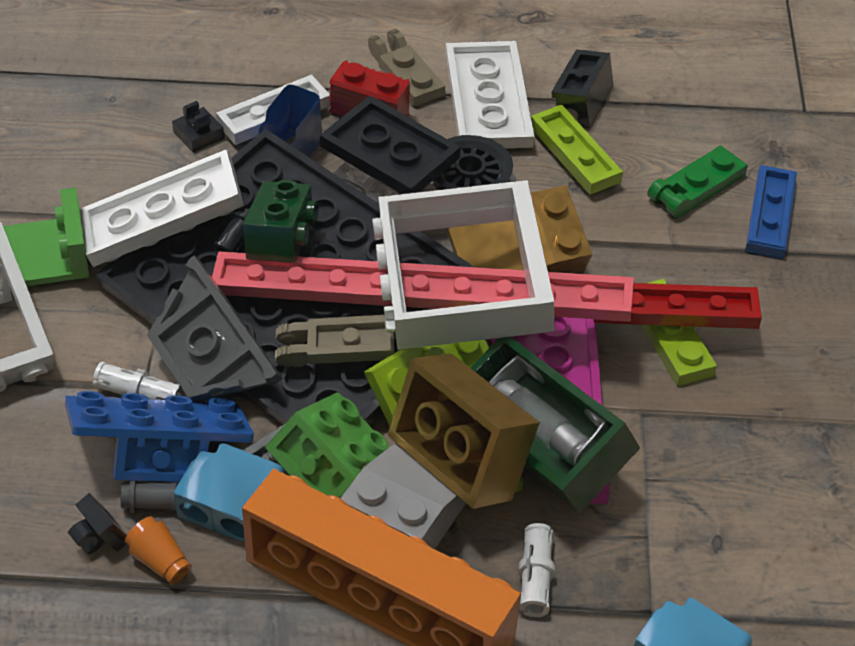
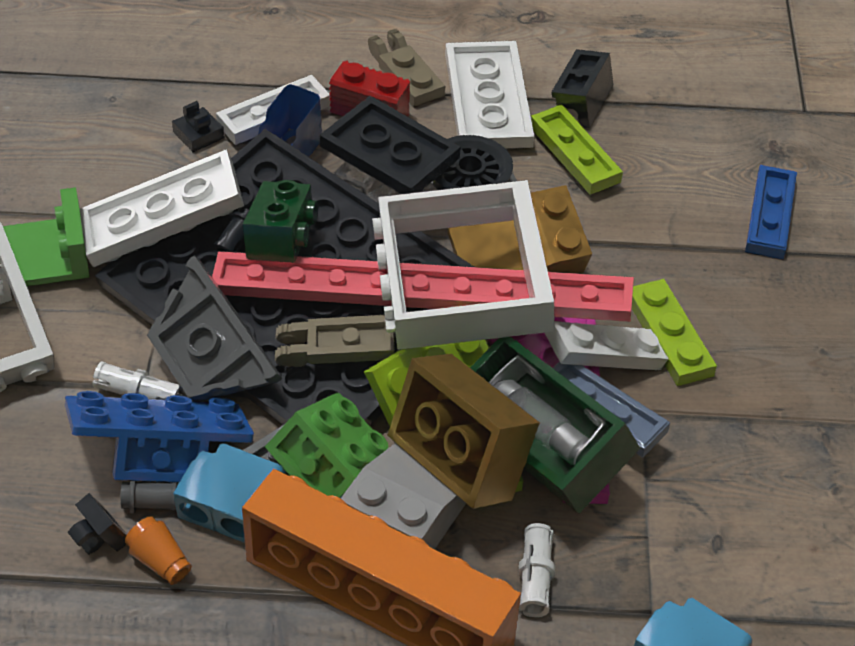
(606, 346): none -> white plate
(643, 423): none -> sand blue tile
(694, 306): red plate -> none
(698, 181): green plate -> none

